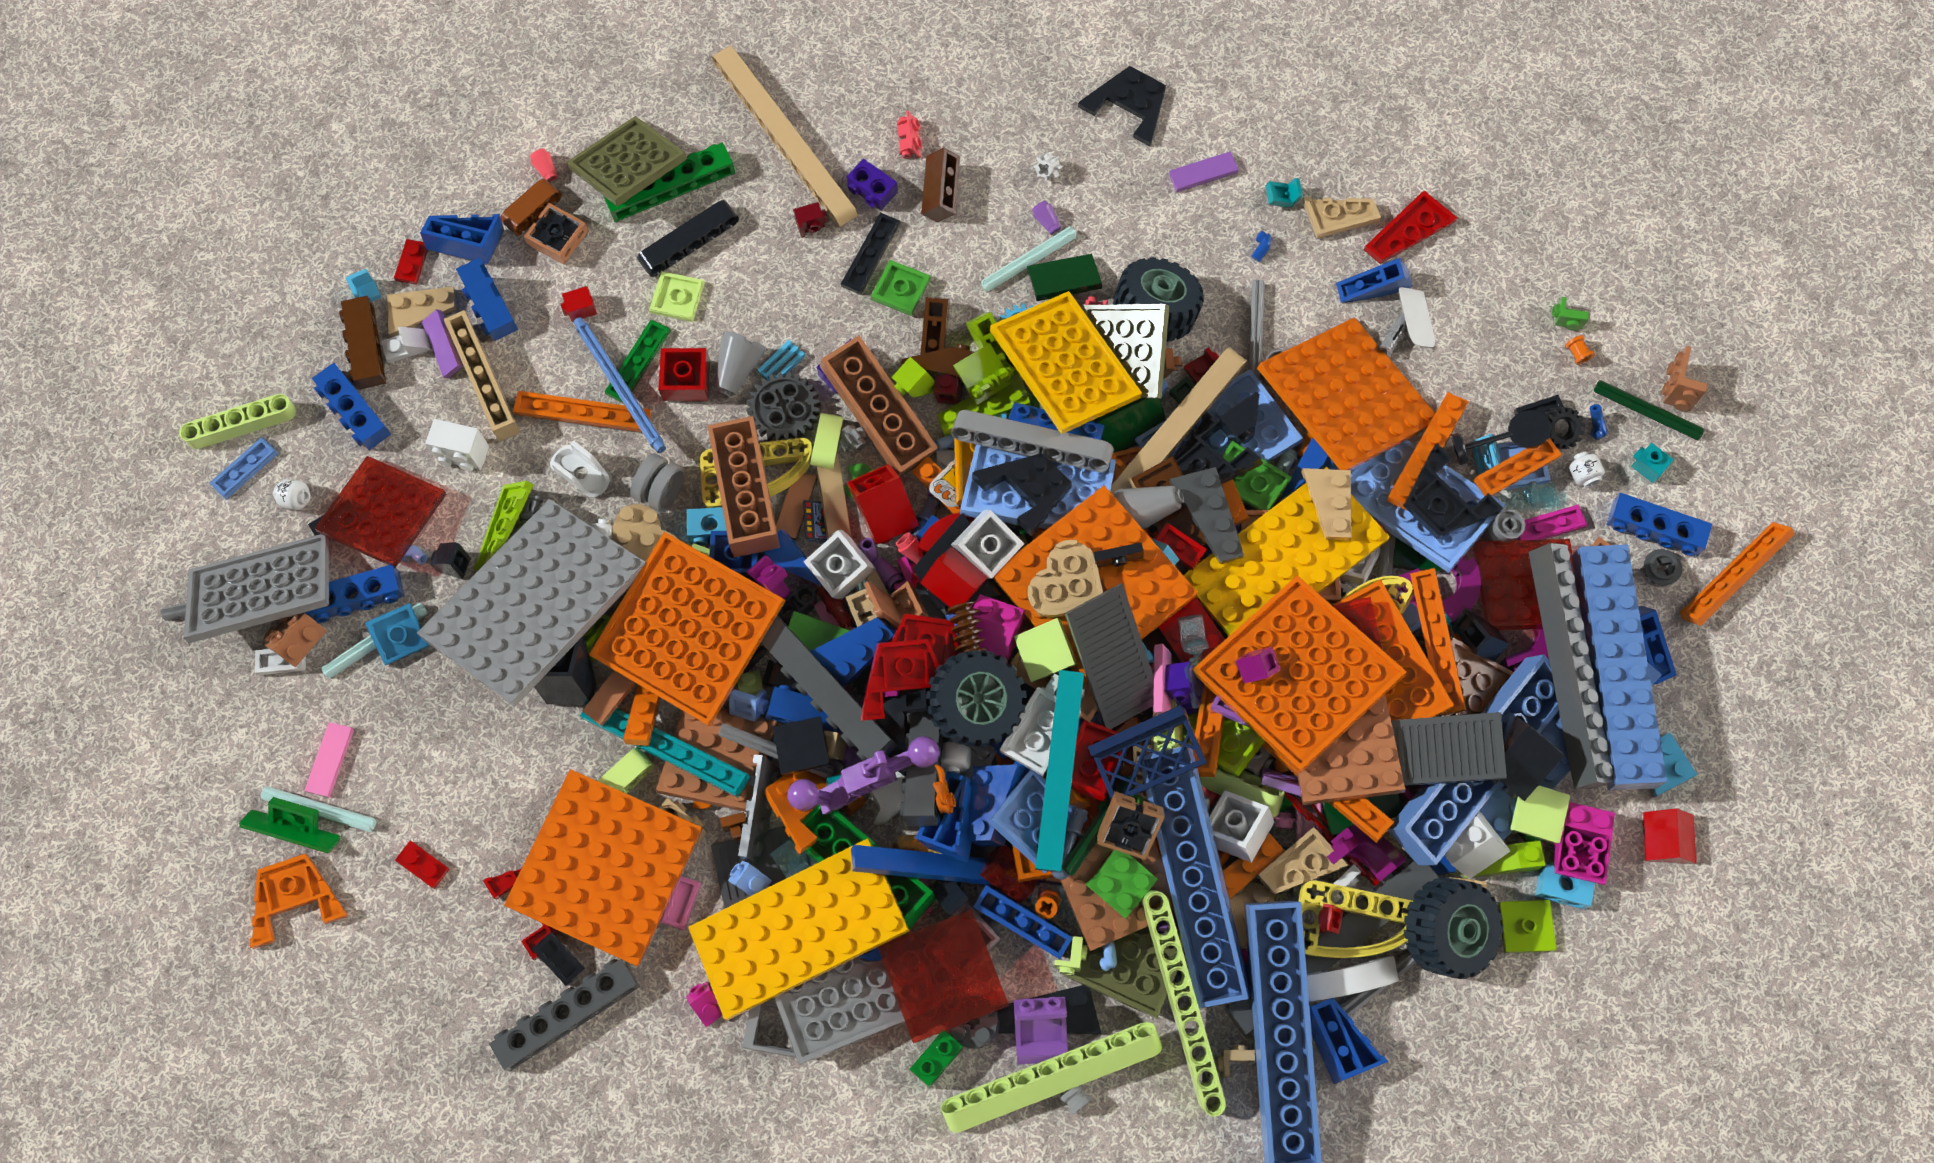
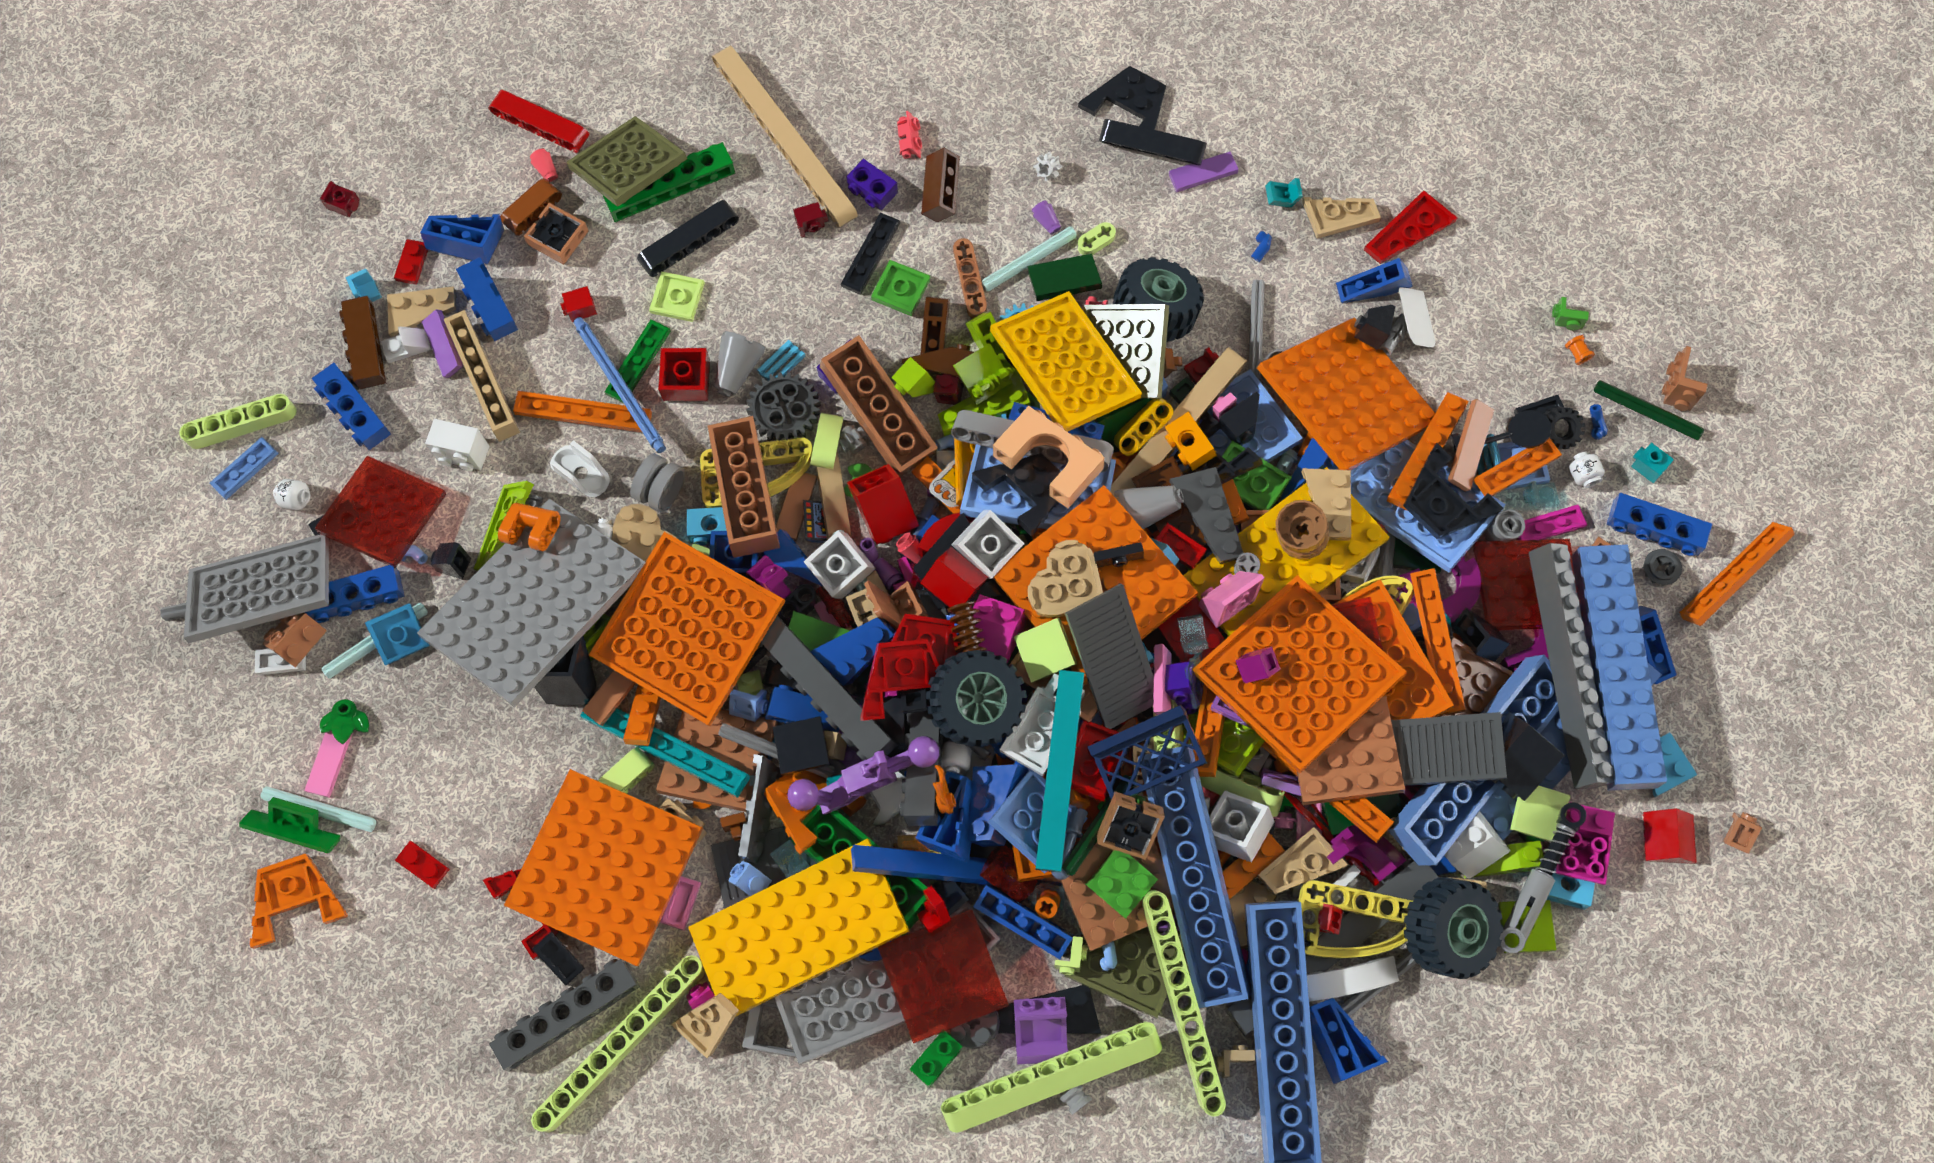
(339, 199): none -> dark red brick
(344, 723): none -> green plate
(539, 120): none -> red beam
(543, 521): none -> orange connector
(608, 1049): none -> yellowish green beam
(707, 1024): none -> tan wing
(935, 913): none -> red bracket
(969, 278): none -> nougat beam
(1034, 430): none -> light nougat arch
(1093, 235): none -> yellowish green beam
(1146, 414): none -> yellow beam
(1152, 142): none -> black beam
(1187, 428): none -> light orange brick
(1223, 405): none -> bright pink plate
(1230, 596): none -> bright pink slope
(1248, 561): none -> light grey wheel
(1302, 516): none -> medium nougat wheel
(1375, 325): none -> black slope
(1471, 445): none -> tile
(1541, 880): none -> piece
(1743, 832): none -> nougat bracket

